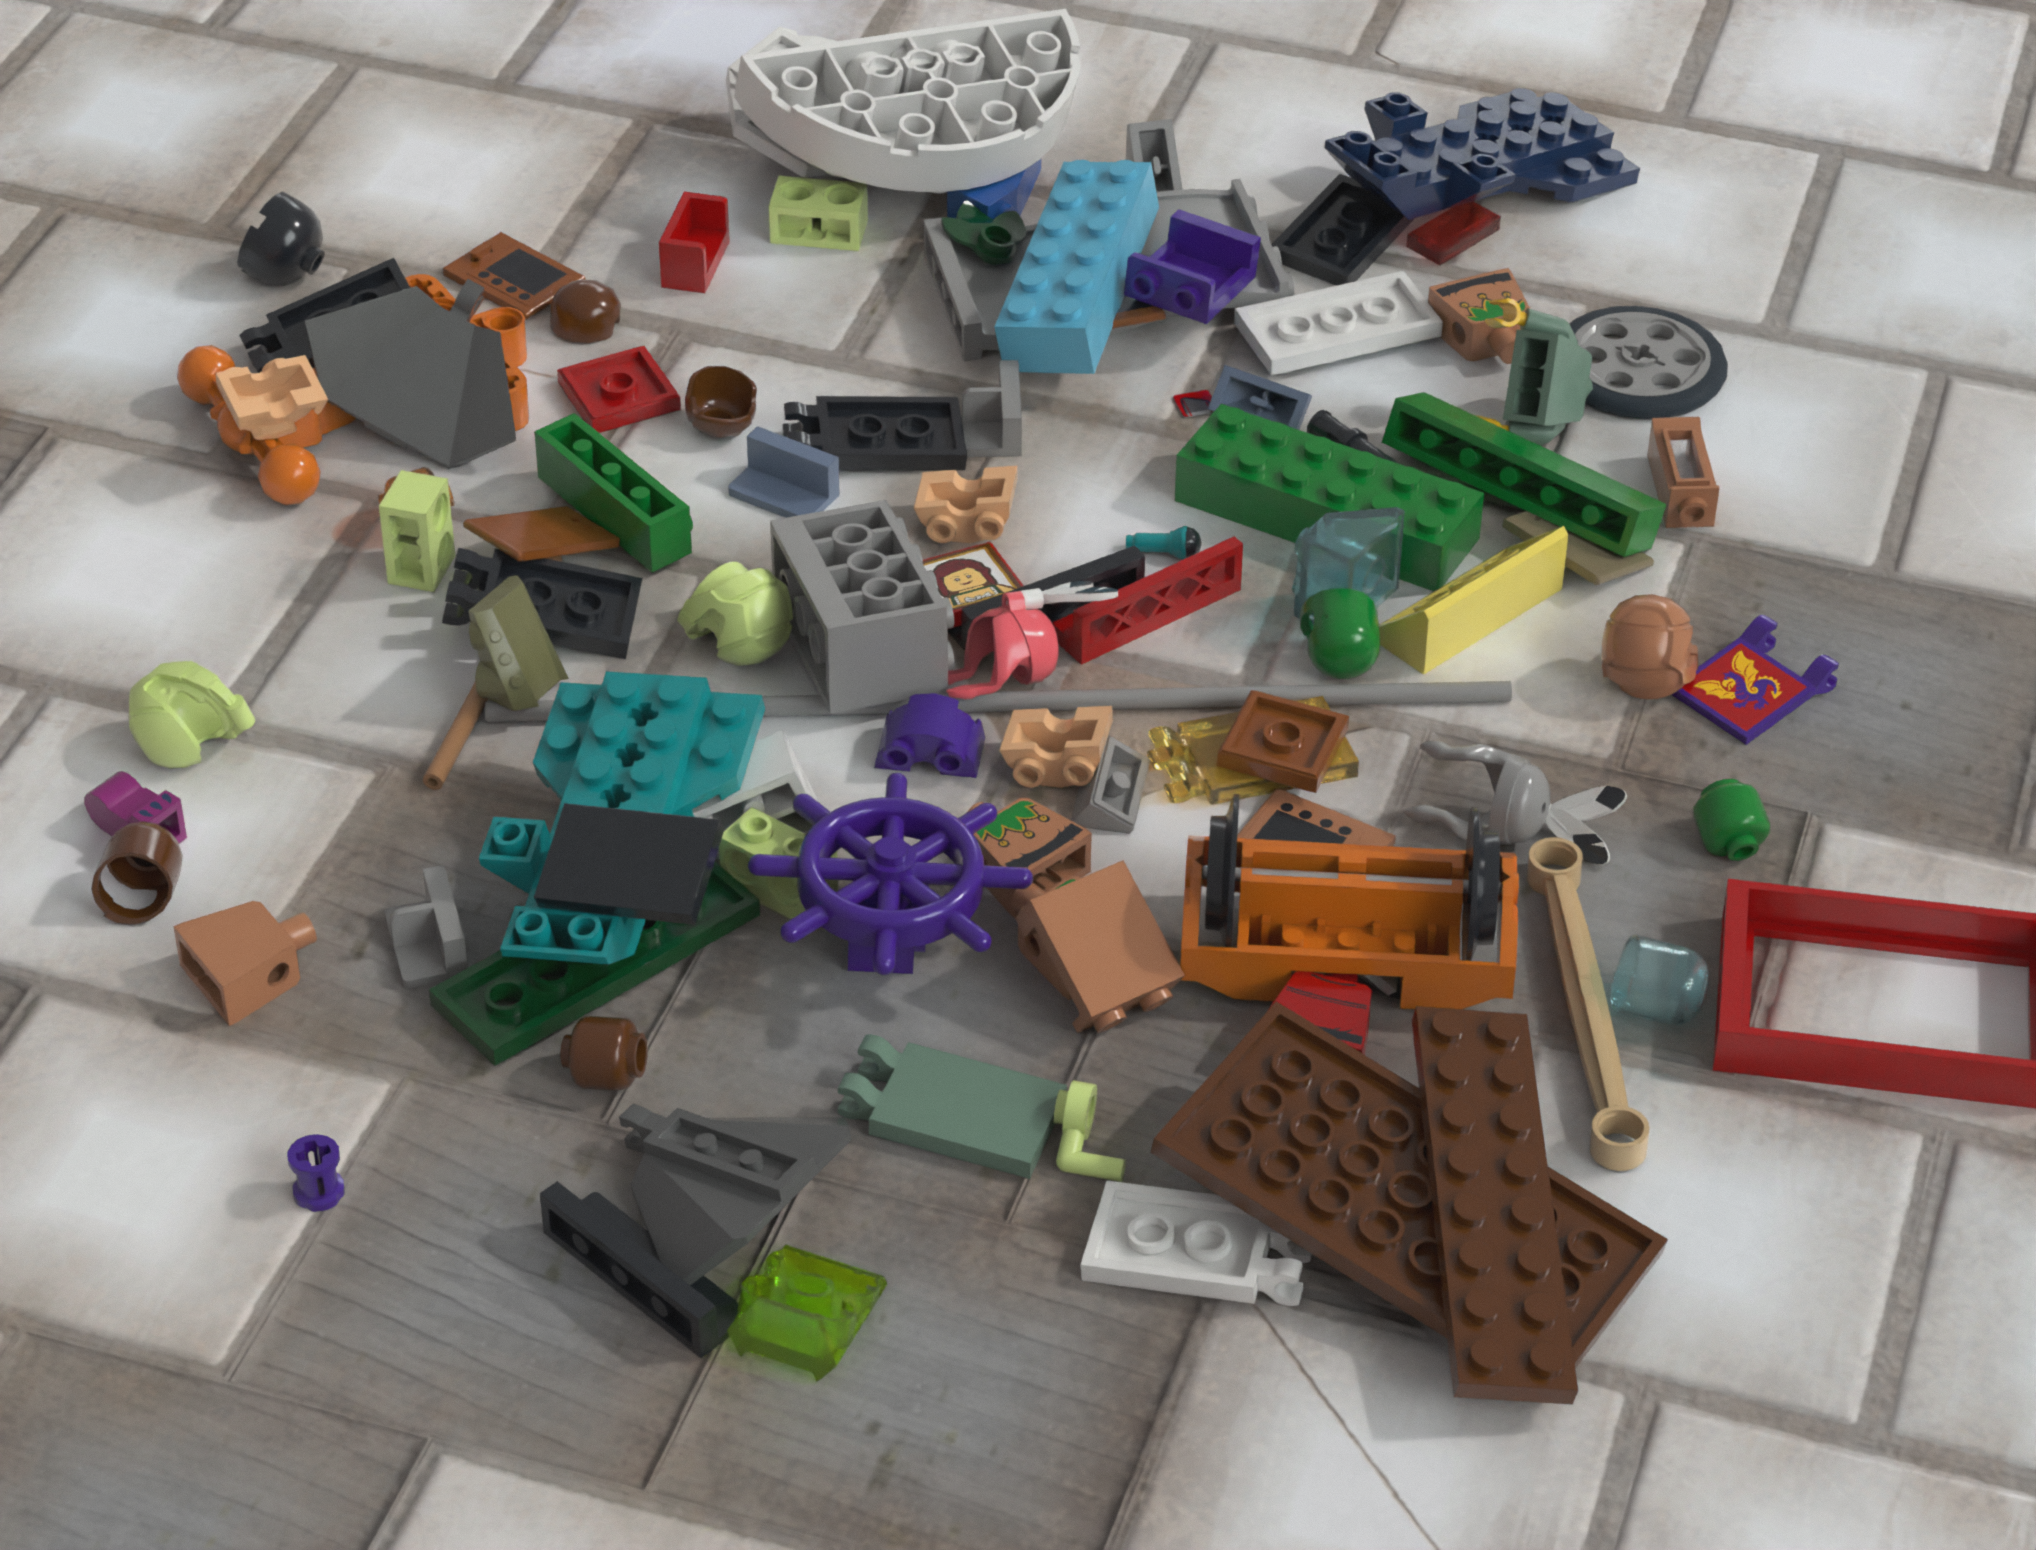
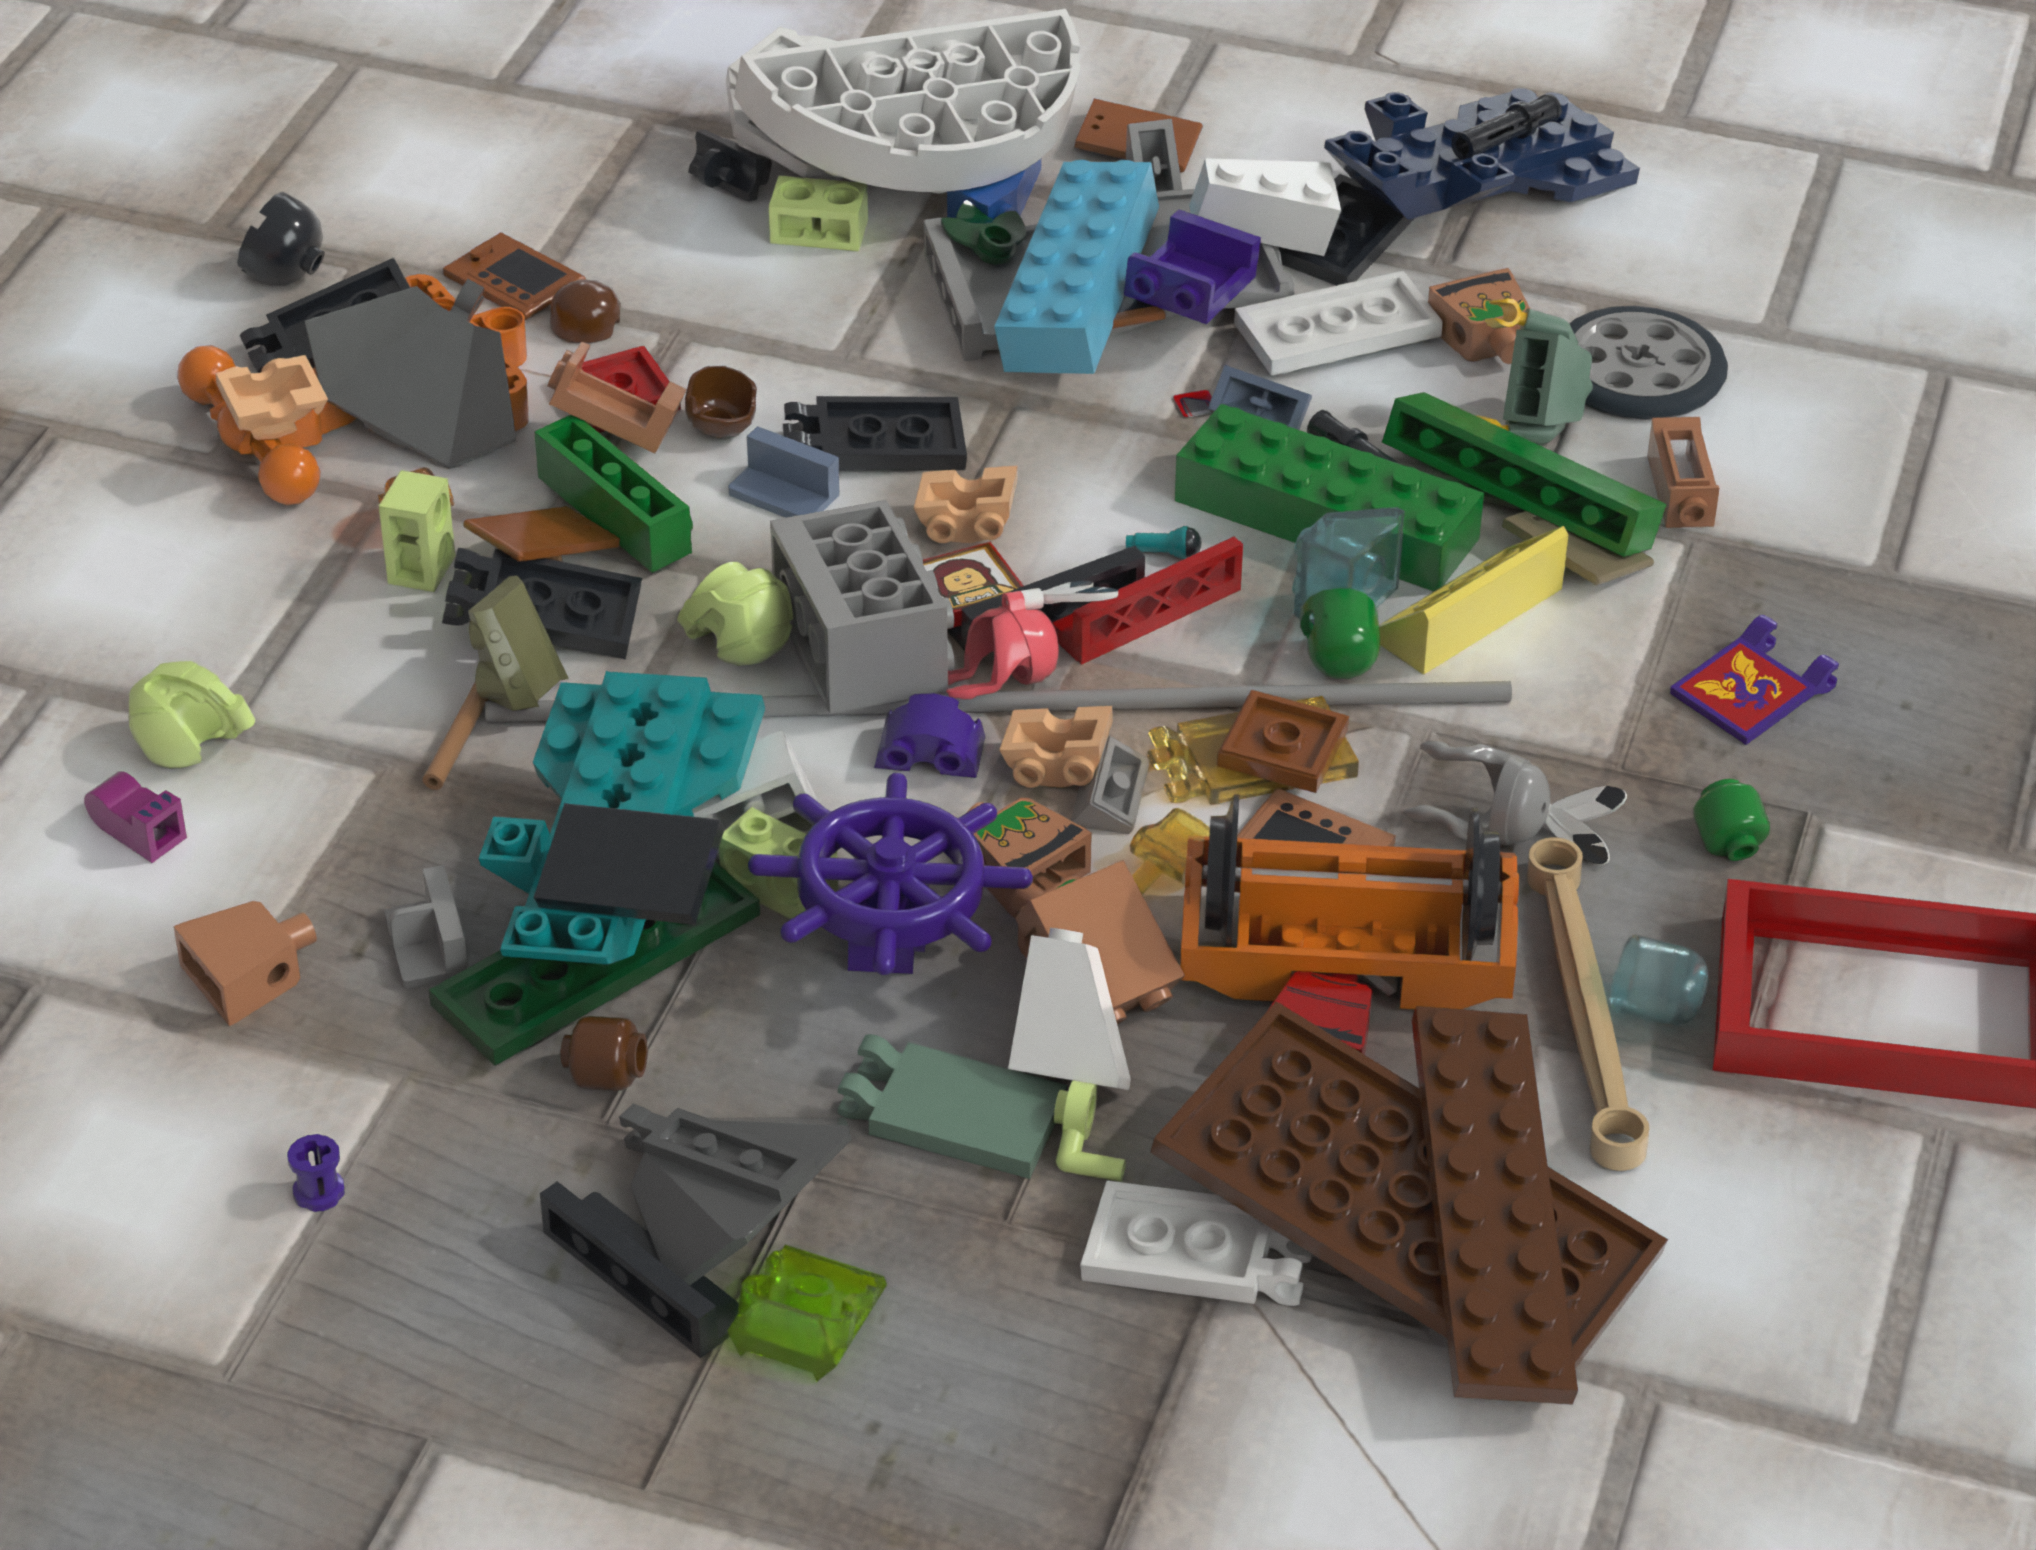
(142, 859): reddish brown helmet -> none
(611, 406): none -> nougat panel
(694, 242): red panel -> none
(729, 166): none -> black hips
(994, 415): light grey panel -> none
(1067, 1015): none -> white slope
(1106, 130): none -> dark orange container
(1165, 847): none -> clear yellow piece
(1277, 200): none -> white wedge
(1453, 232): clear red tile -> none
(1519, 121): none -> black pin
(1649, 647): nougat helmet -> none

